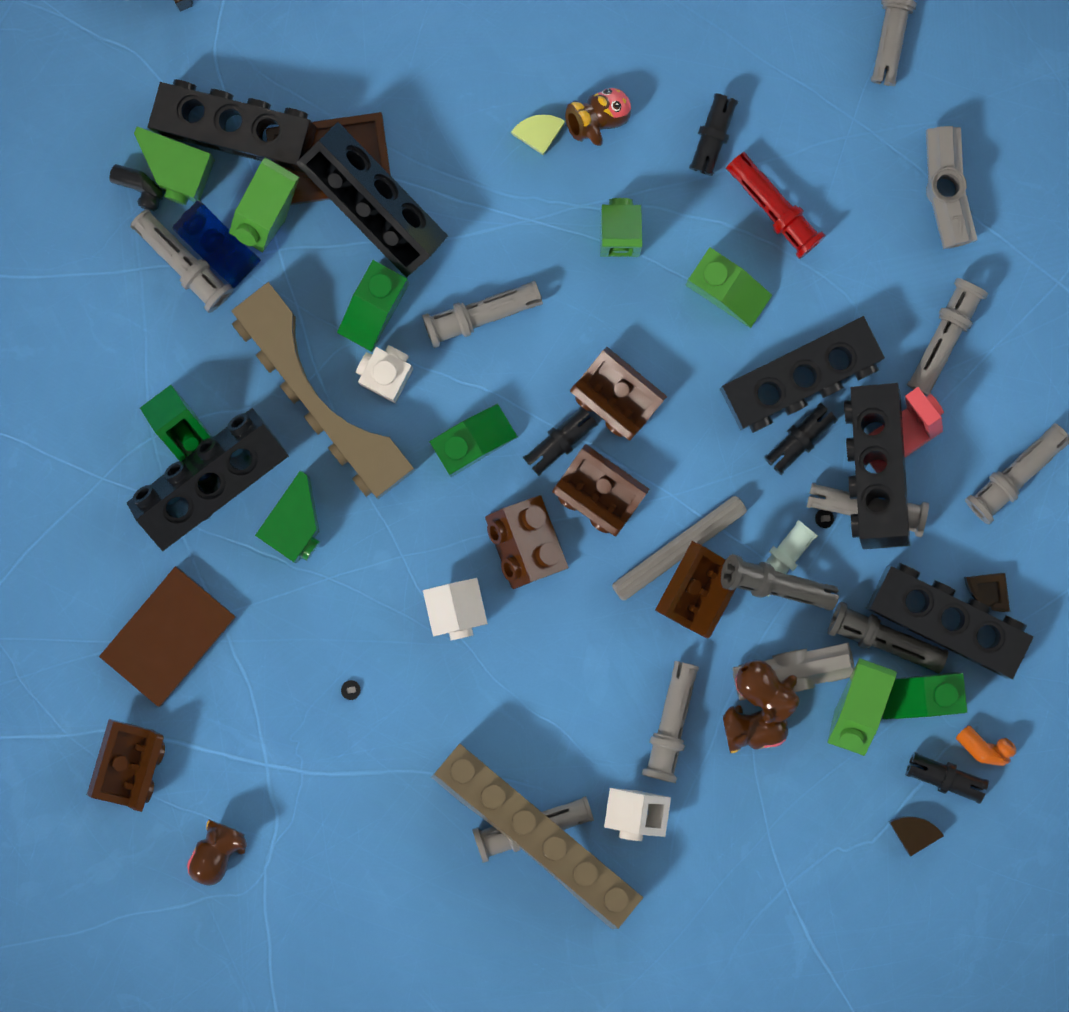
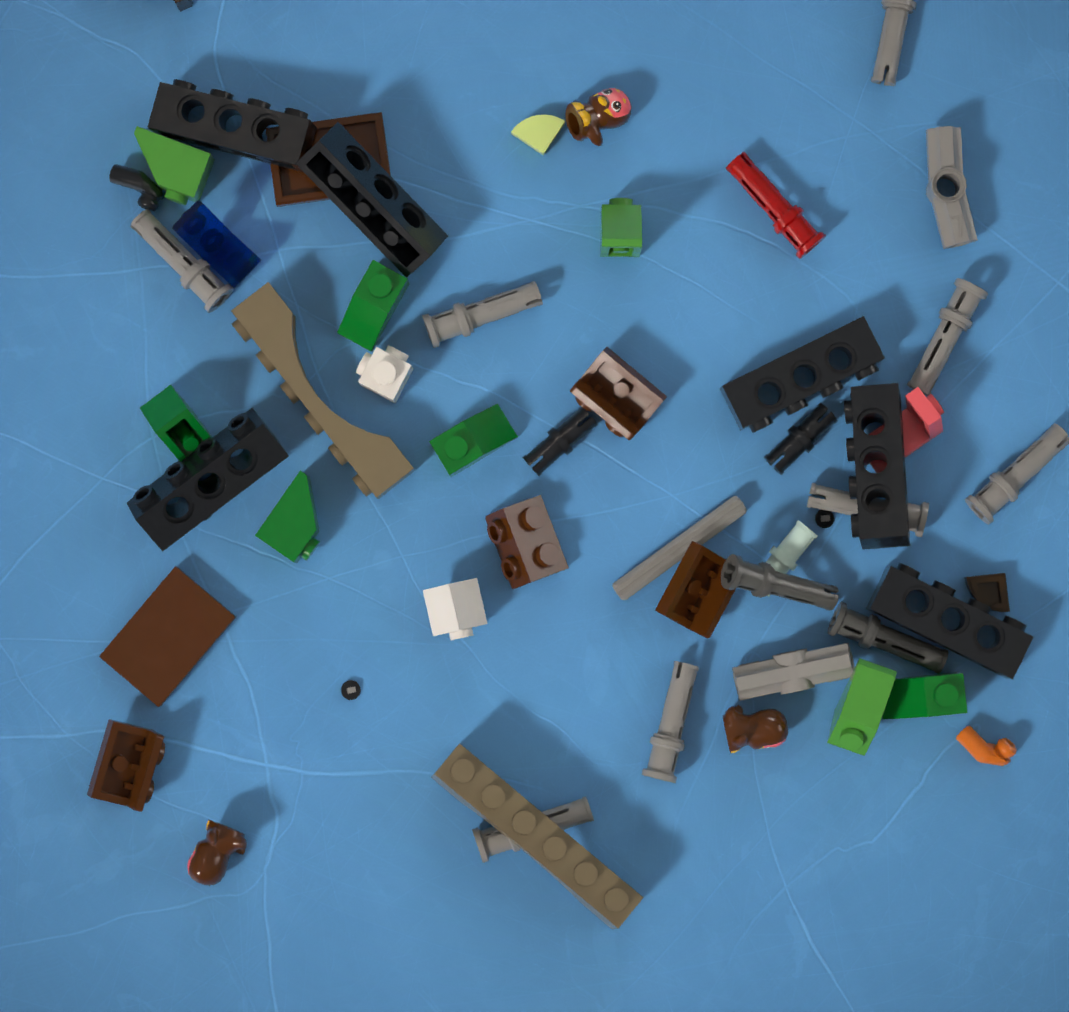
(264, 205): bright green slope -> none
(600, 491): reddish brown bracket -> none
(629, 810): white brick -> none
(713, 134): black pin -> none
(729, 287): bright green slope -> none
(762, 688): reddish brown animal -> none
(915, 833): dark brown tile -> none
(947, 777): black pin -> none

